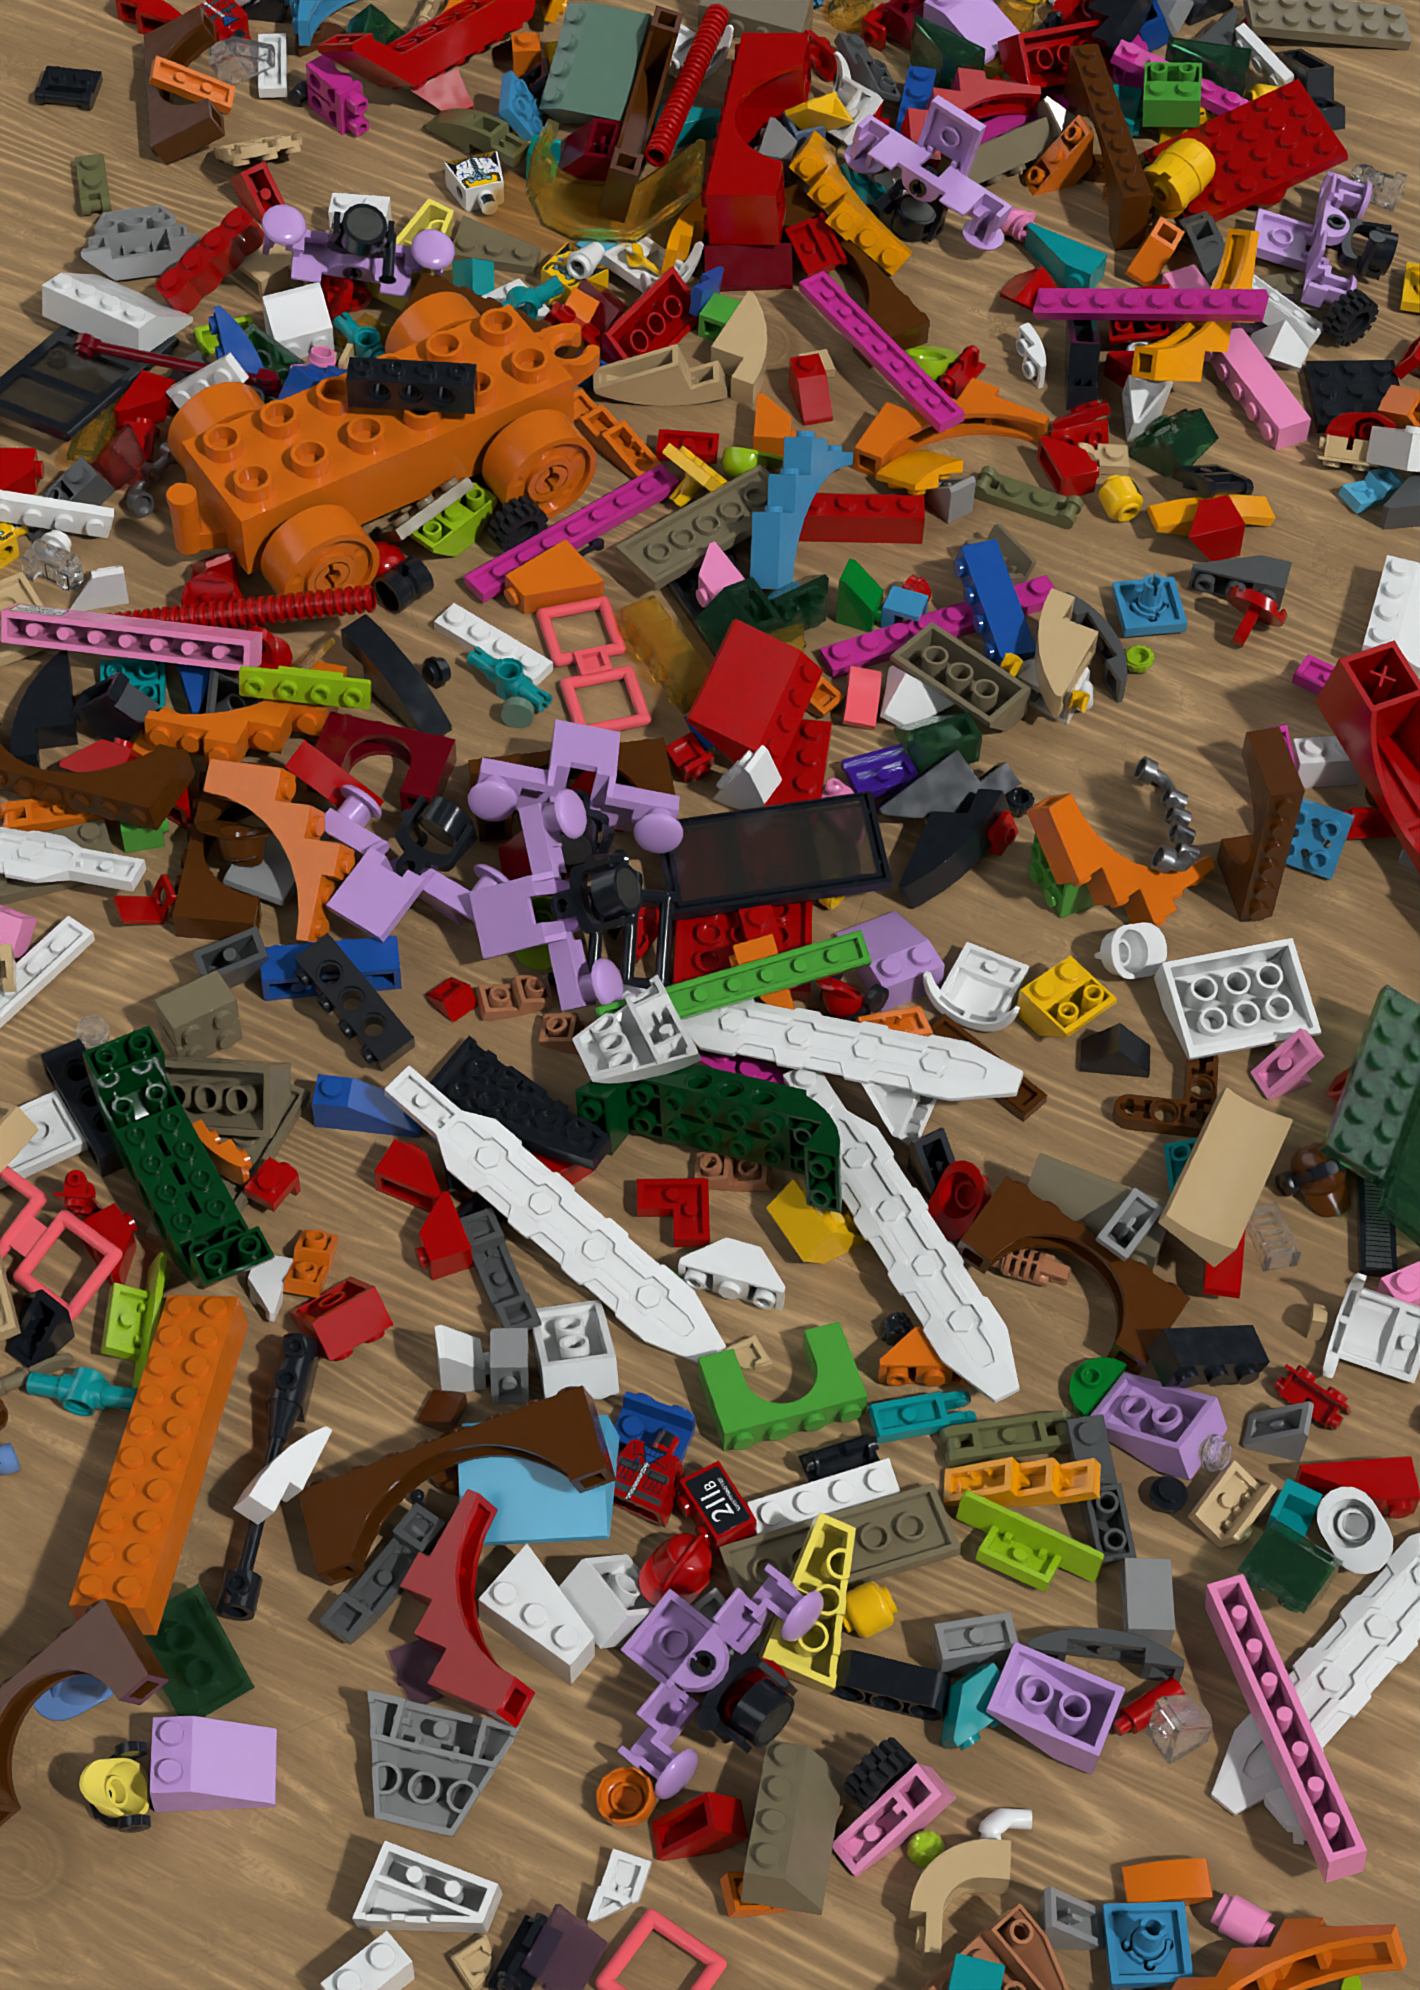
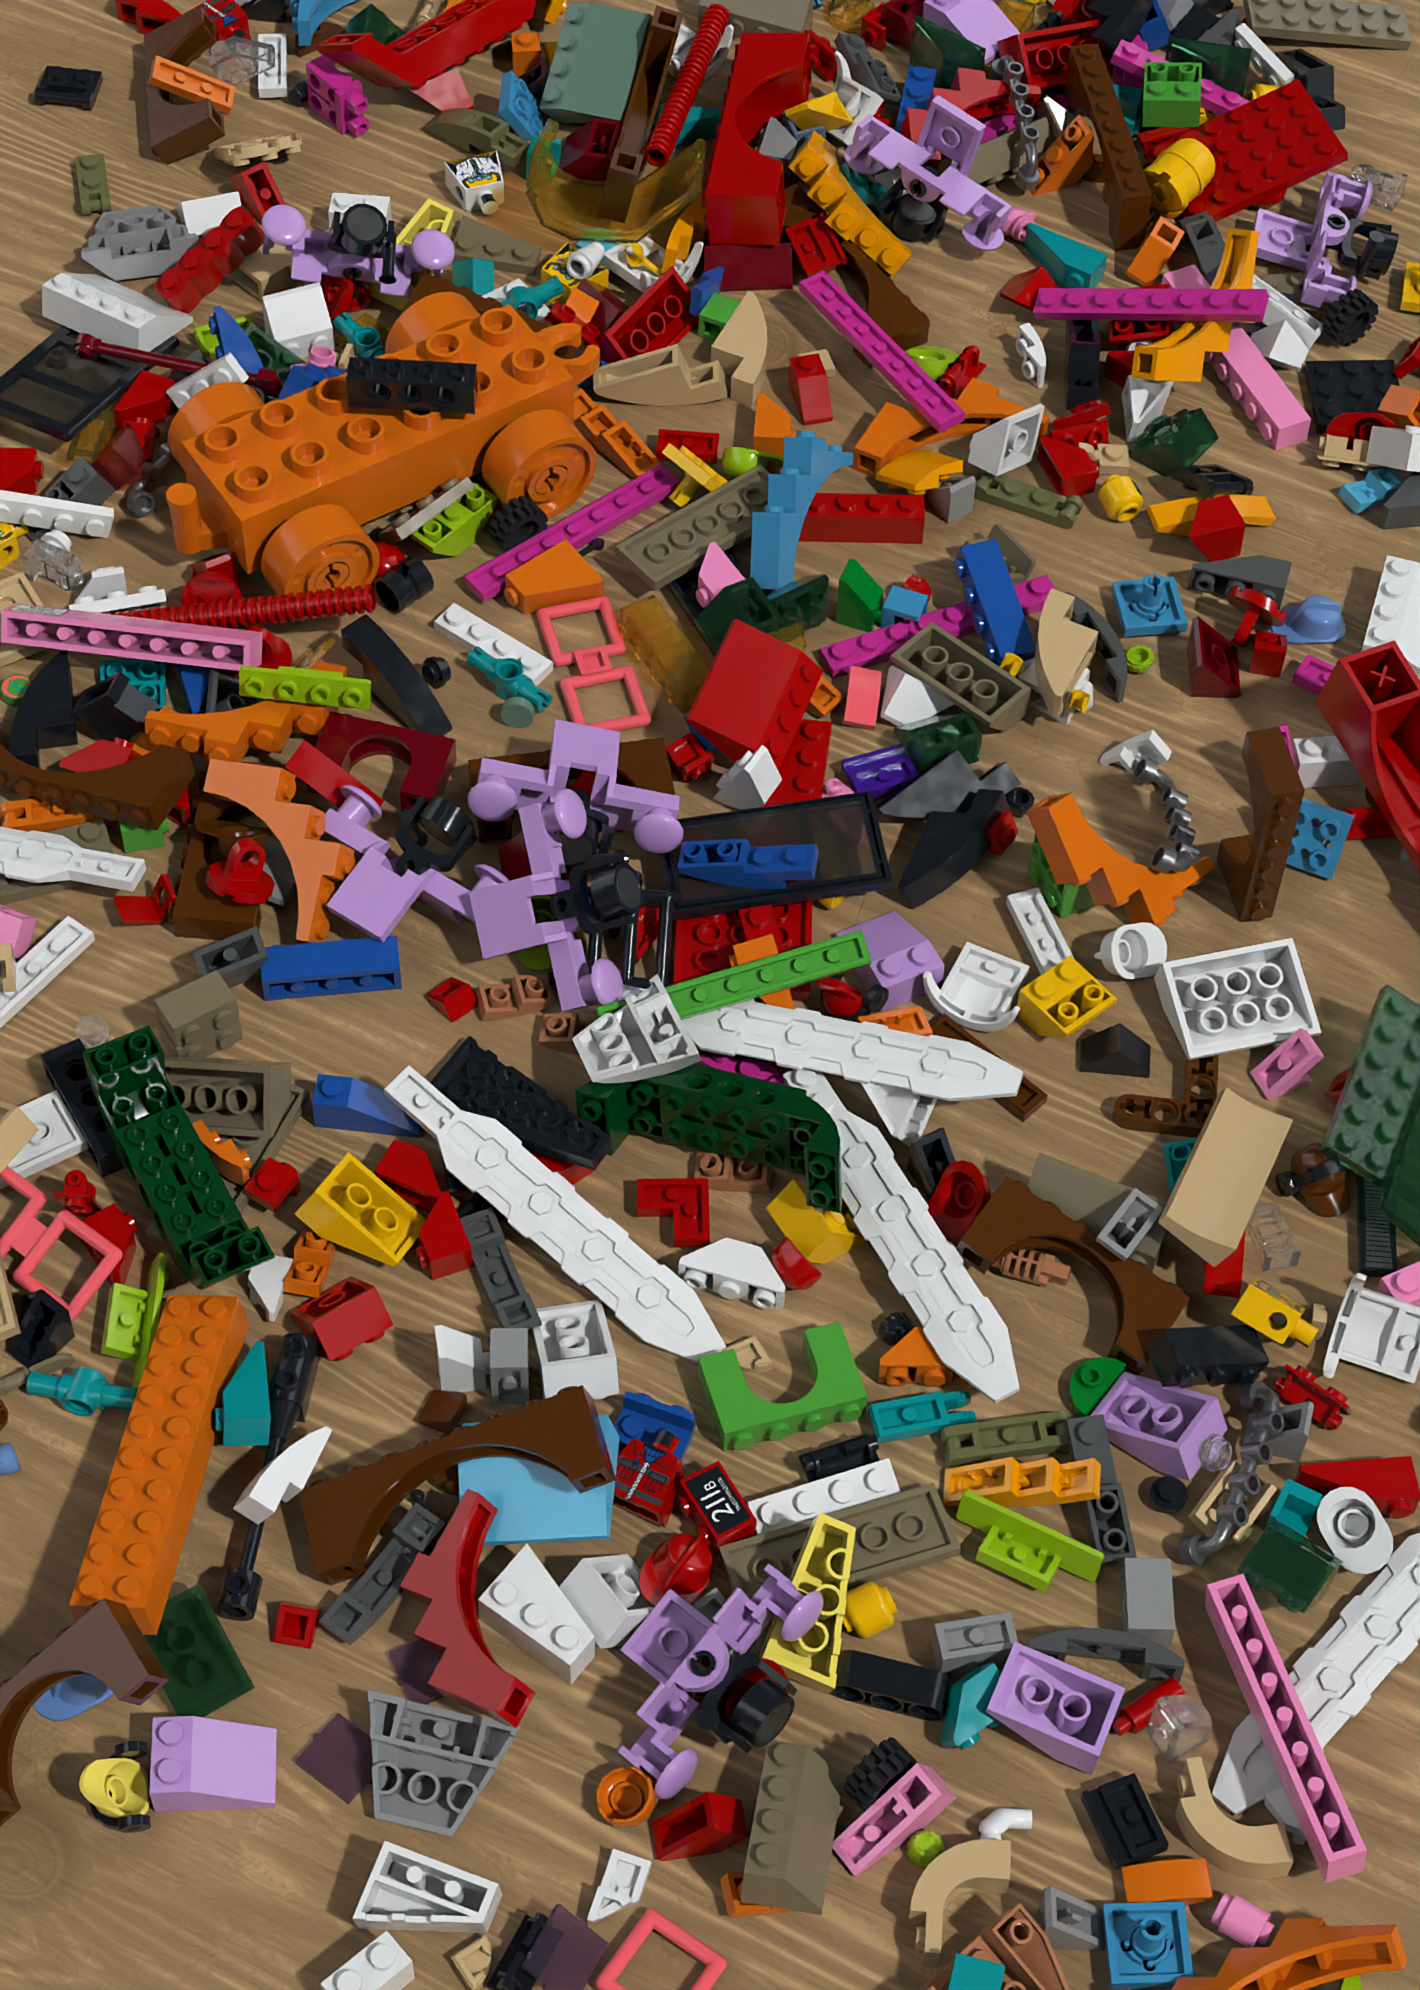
(14, 688): none -> bright green tile
(118, 601): none -> white plate
(207, 213): none -> white slope
(243, 879): none -> red tile
(246, 1404): none -> teal slope
(296, 1624): none -> red slope
(327, 957): black brick -> none
(339, 1758): none -> clear purple piece
(361, 1213): none -> yellow slope
(739, 865): none -> blue slope
(793, 1267): none -> red hair
(1007, 442): none -> white slope
(1010, 72): none -> flat silver bar
(1038, 928): none -> white plate
(1124, 1821): none -> black plate
(1132, 750): none -> white slope
(1156, 136): none -> red plate
(1194, 25): none -> black slope
(1211, 663): none -> dark red slope
(1230, 1846): none -> tan arch
(1253, 1396): none -> flat silver bar
(1257, 1311): none -> yellow torso
(1268, 653): none -> red slope
(1313, 621): none -> medium blue piece

